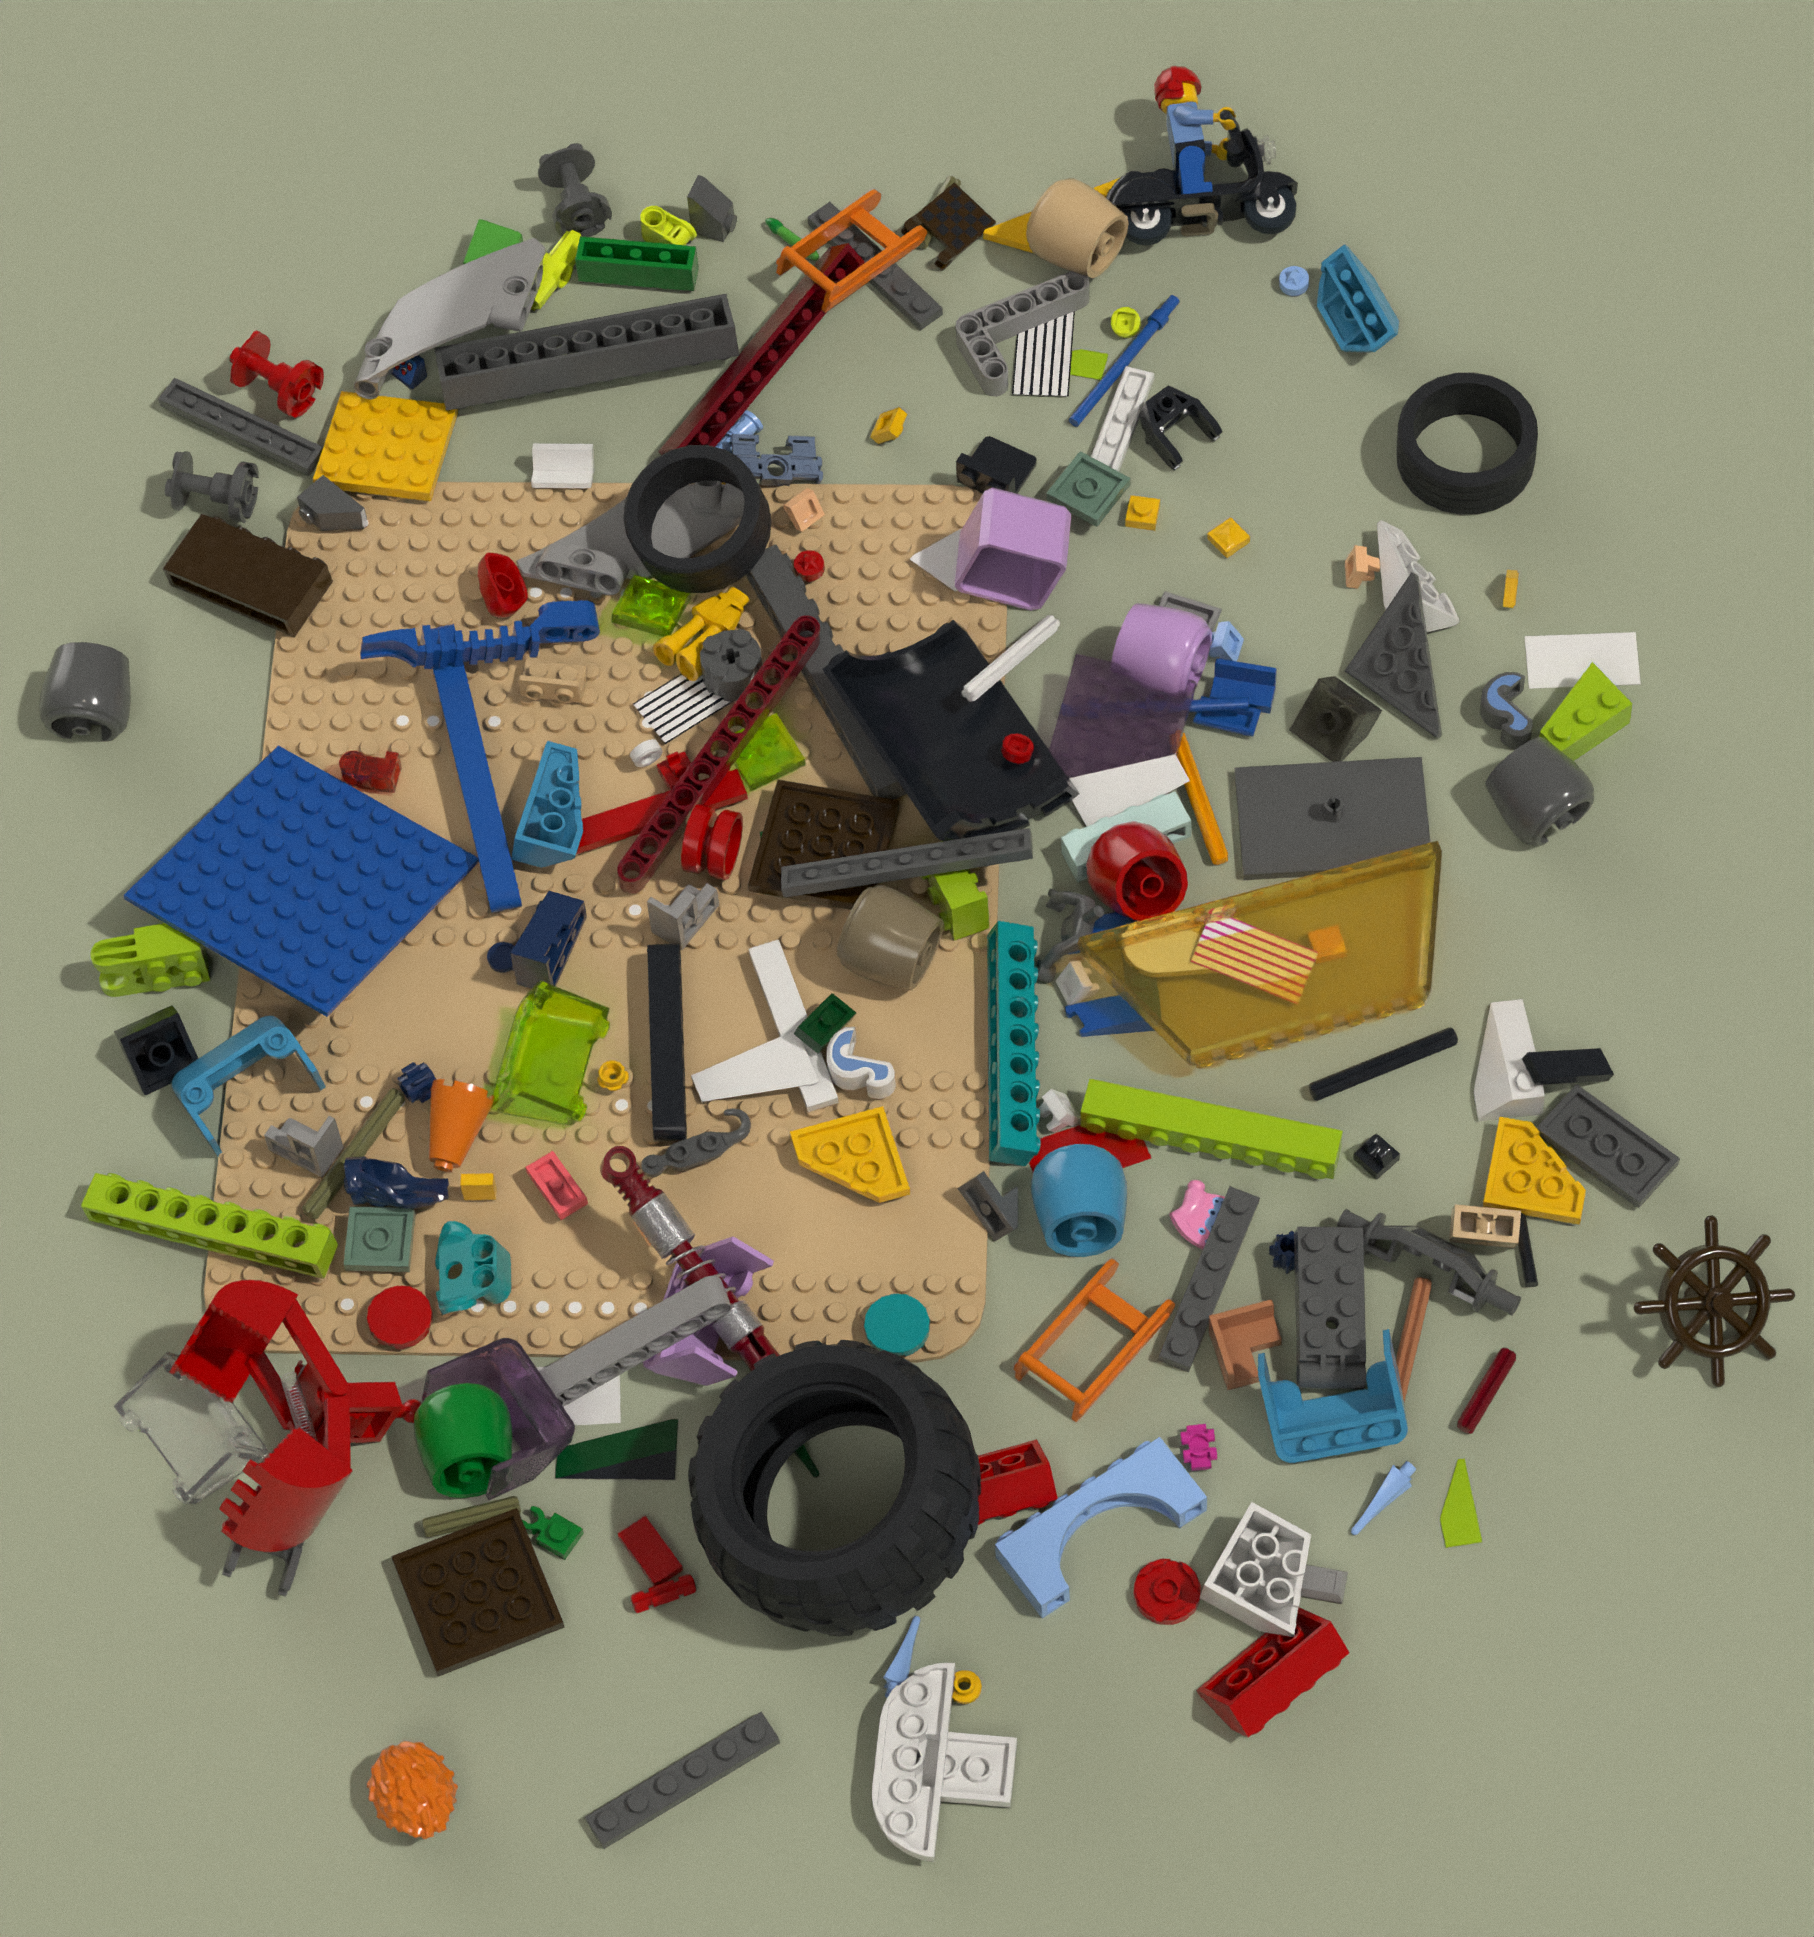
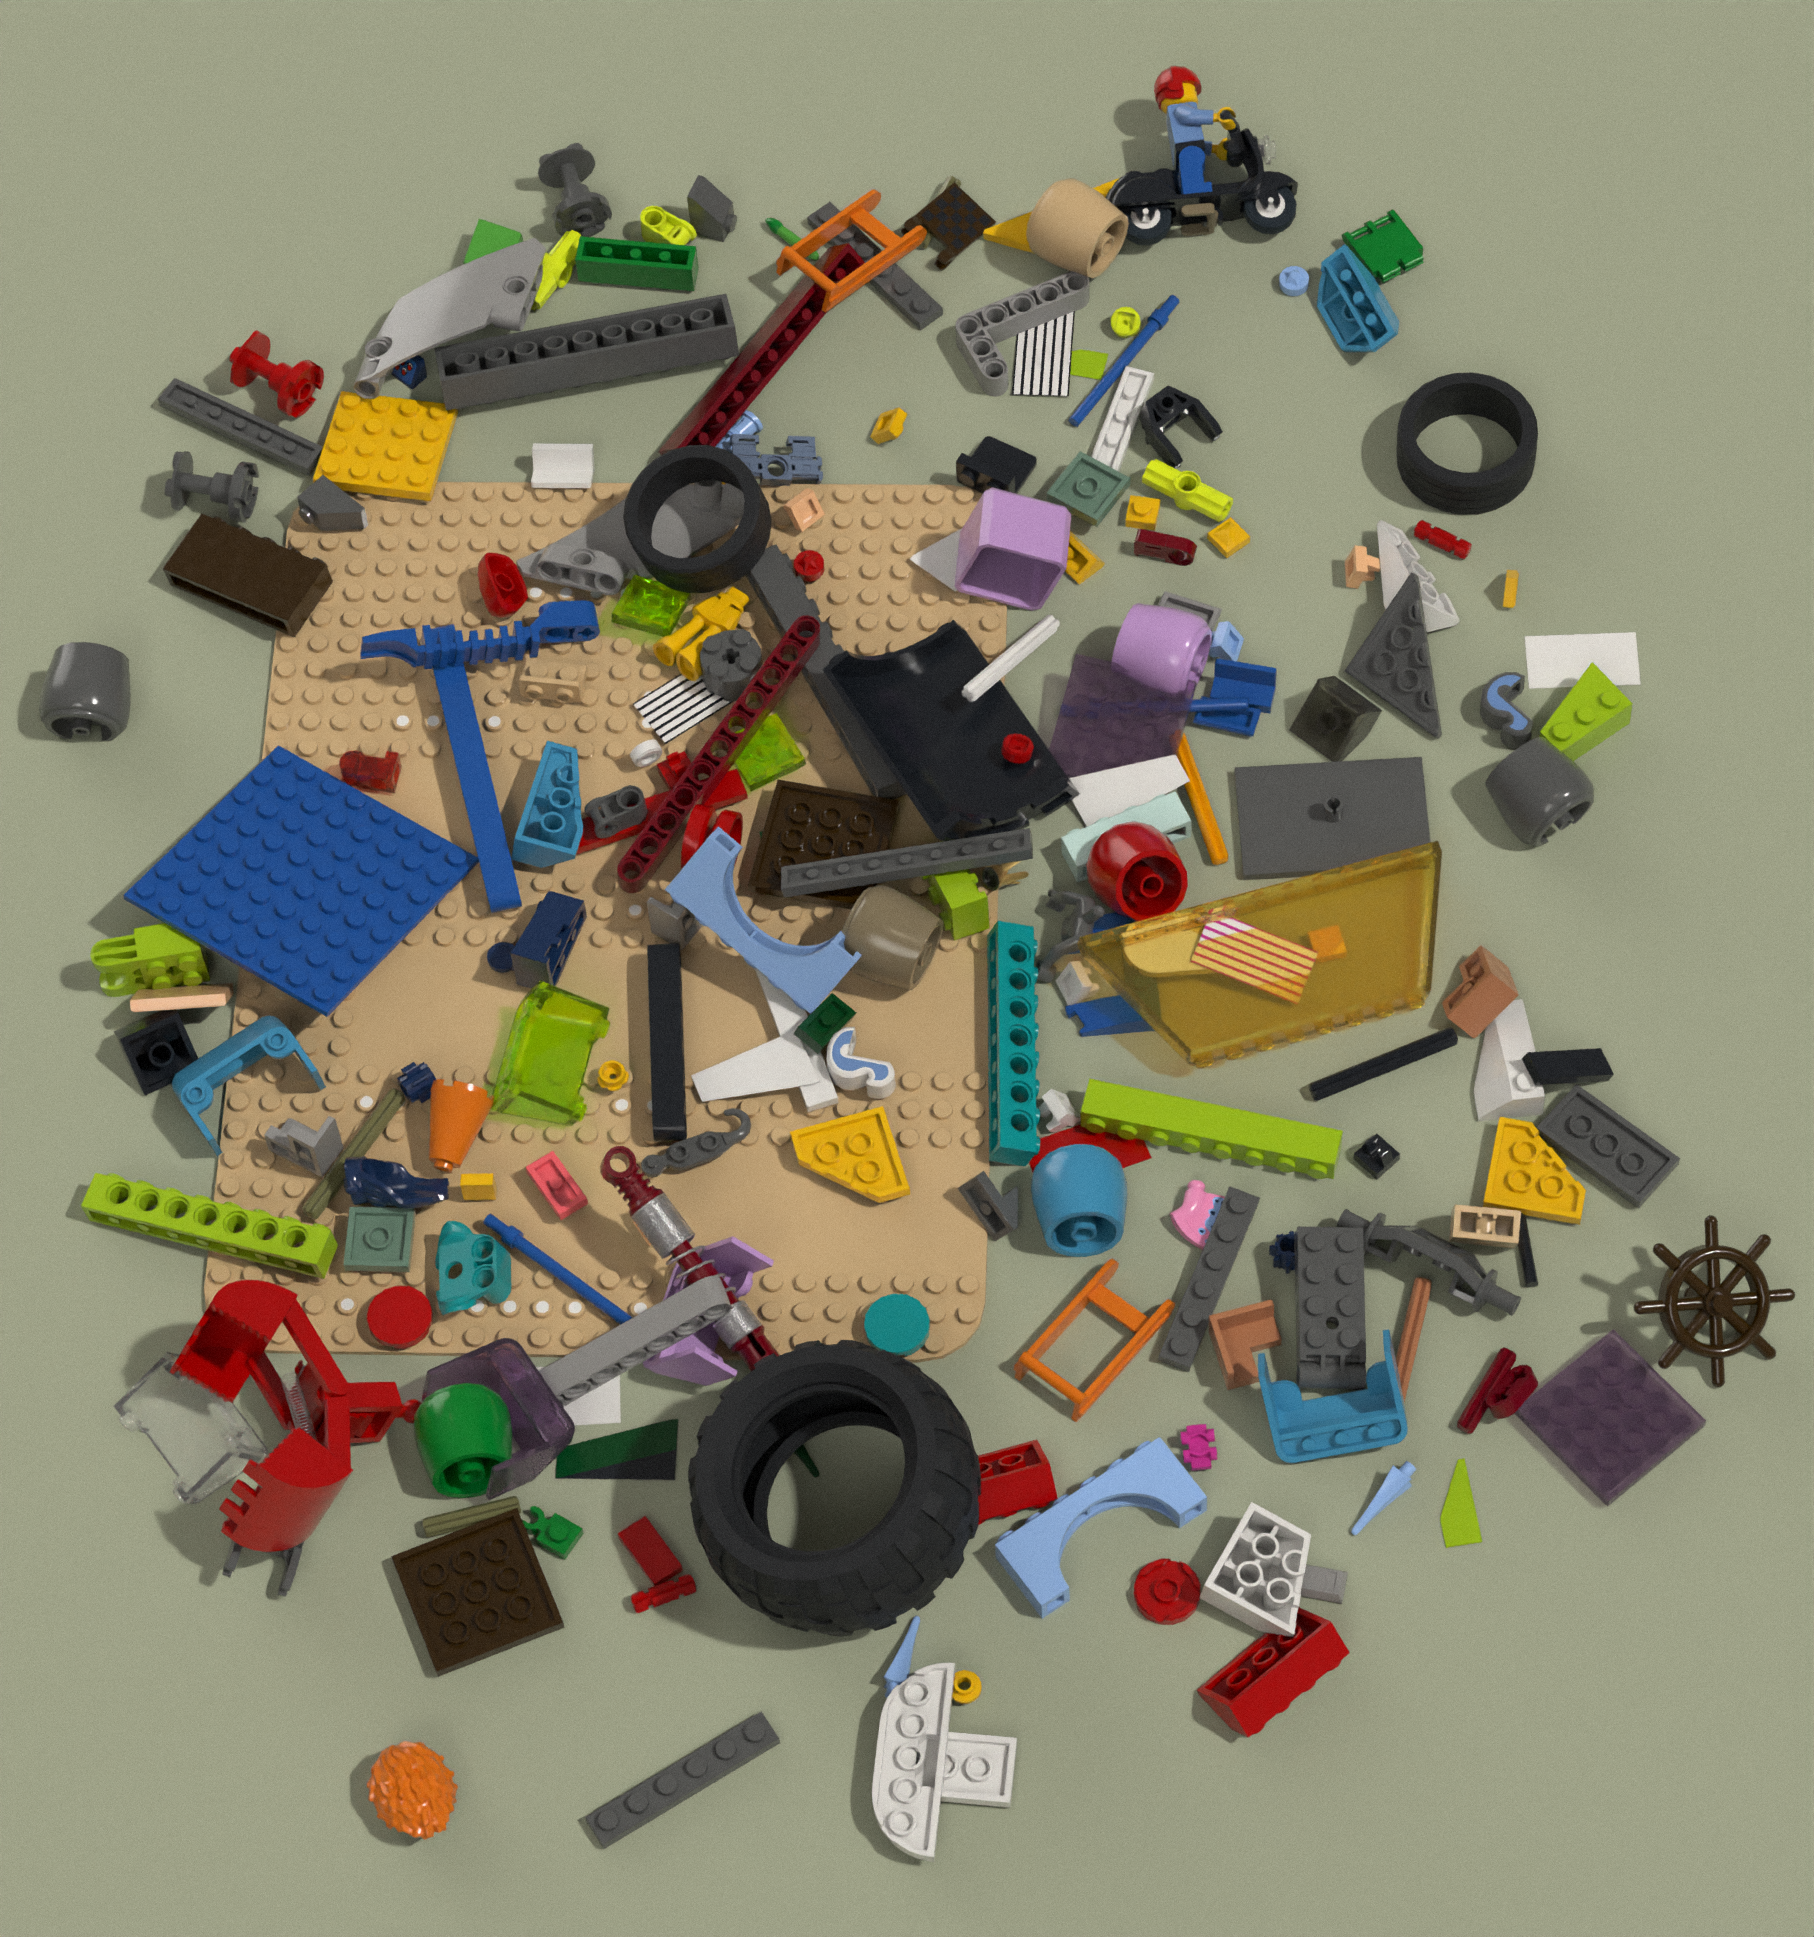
(181, 997): none -> light nougat tile
(514, 1239): none -> blue bar
(616, 812): none -> dark grey piece
(709, 893): none -> light blue arch
(997, 876): none -> pearl gold piece
(1081, 560): none -> yellow slope
(1165, 547): none -> dark red piece
(1174, 482): none -> neon yellow piece
(1385, 248): none -> green plate
(1442, 539): none -> red axle
(1482, 994): none -> nougat panel
(1512, 1391): none -> dark red beam
(1610, 1417): none -> clear purple plate

